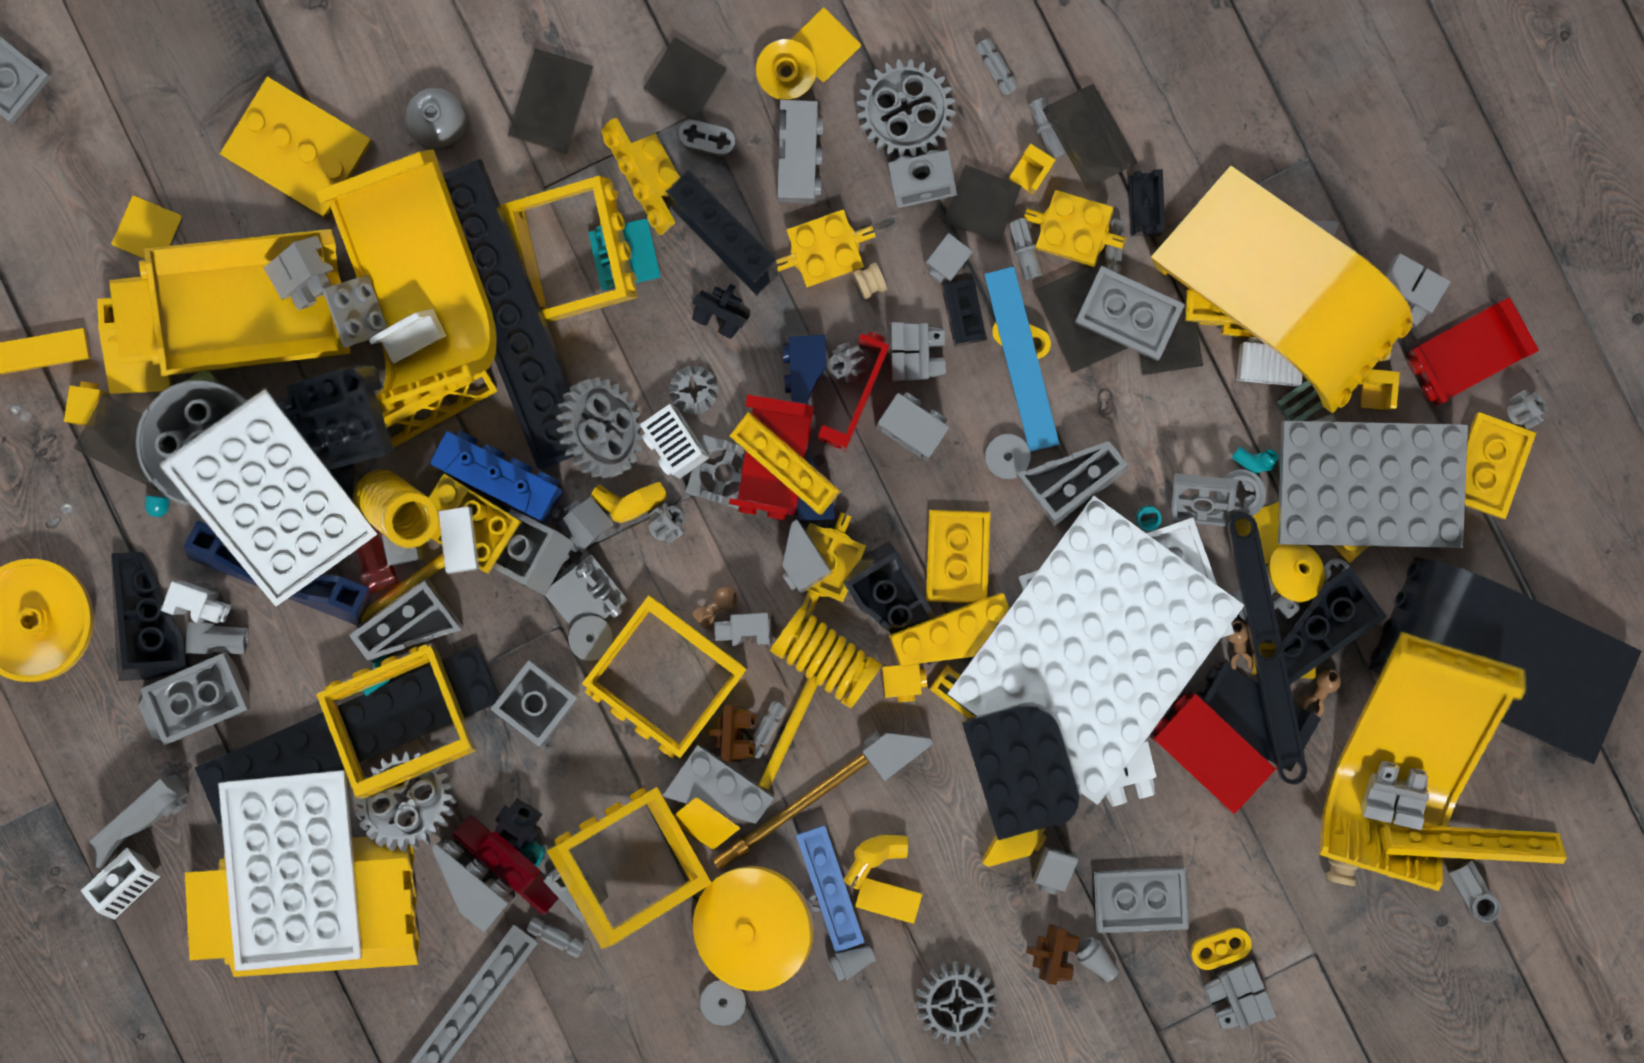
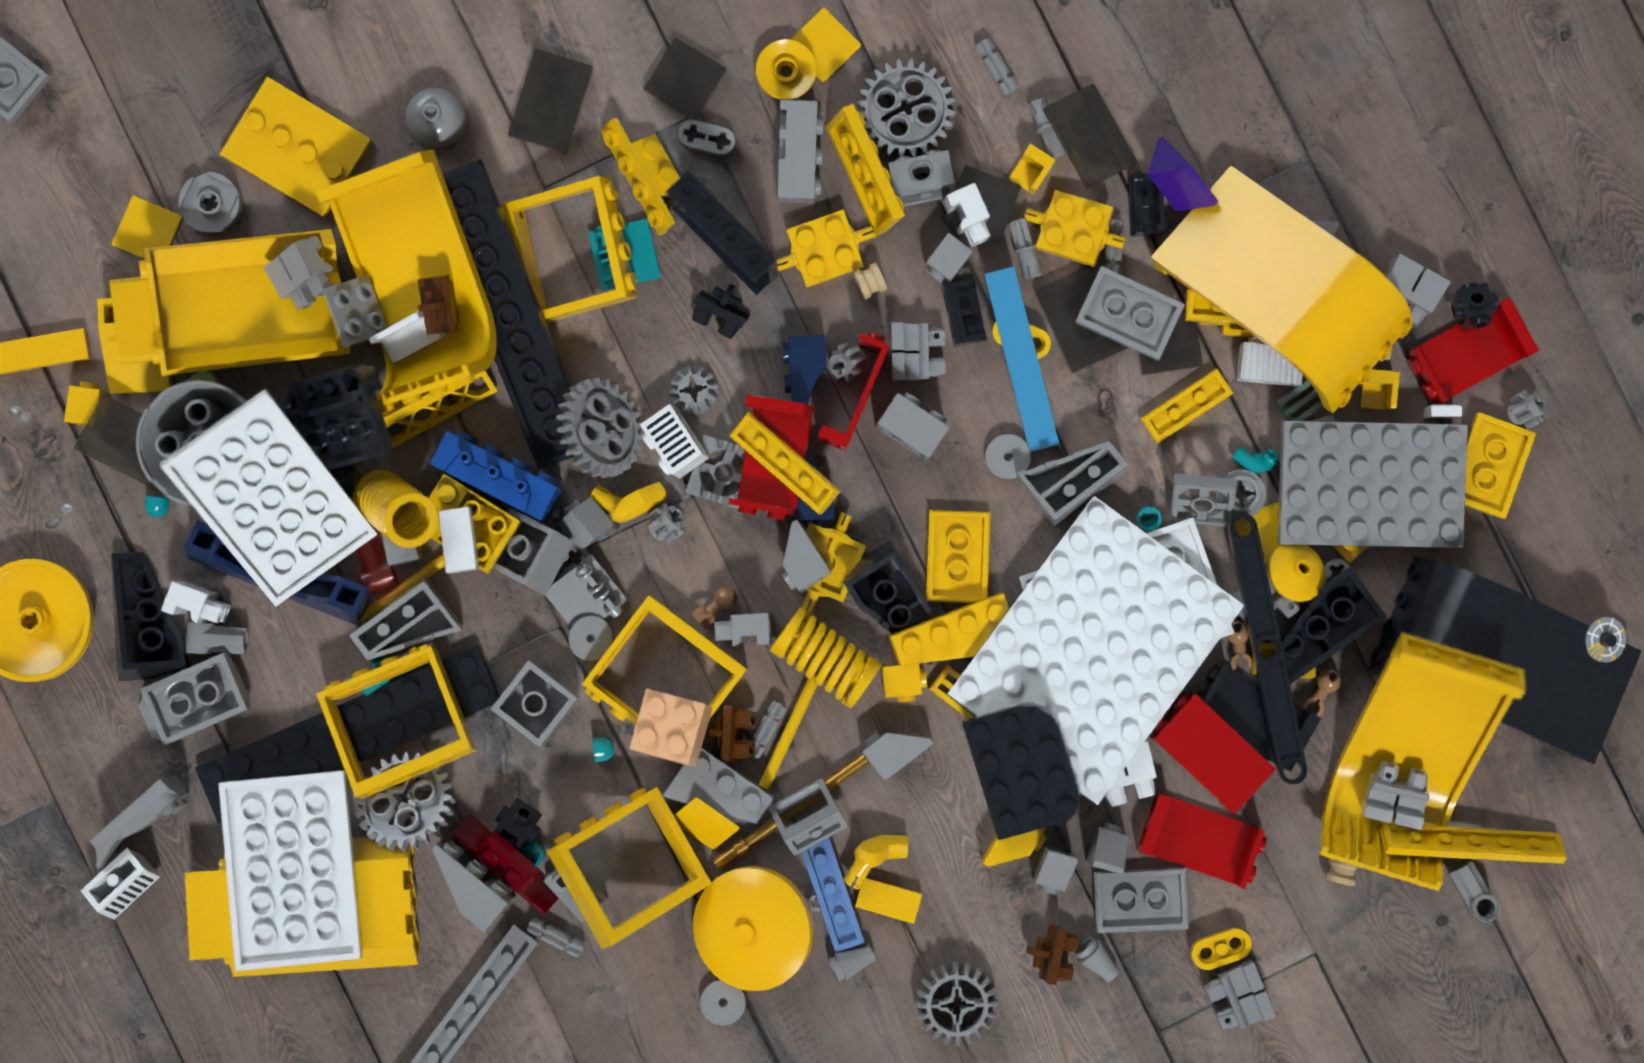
(204, 186): none -> light grey plate
(438, 304): none -> reddish brown hips
(602, 748): none -> teal hinge
(671, 728): none -> light nougat brick
(812, 828): none -> light grey tile
(865, 170): none -> yellow plate
(971, 212): none -> white hips
(1108, 848): none -> light grey slope
(1178, 179): none -> dark purple slope
(1186, 406): none -> yellow tile
(1201, 840): none -> red panel
(1443, 412): none -> white tile
(1474, 306): none -> black brick
(1605, 639): none -> light grey piece

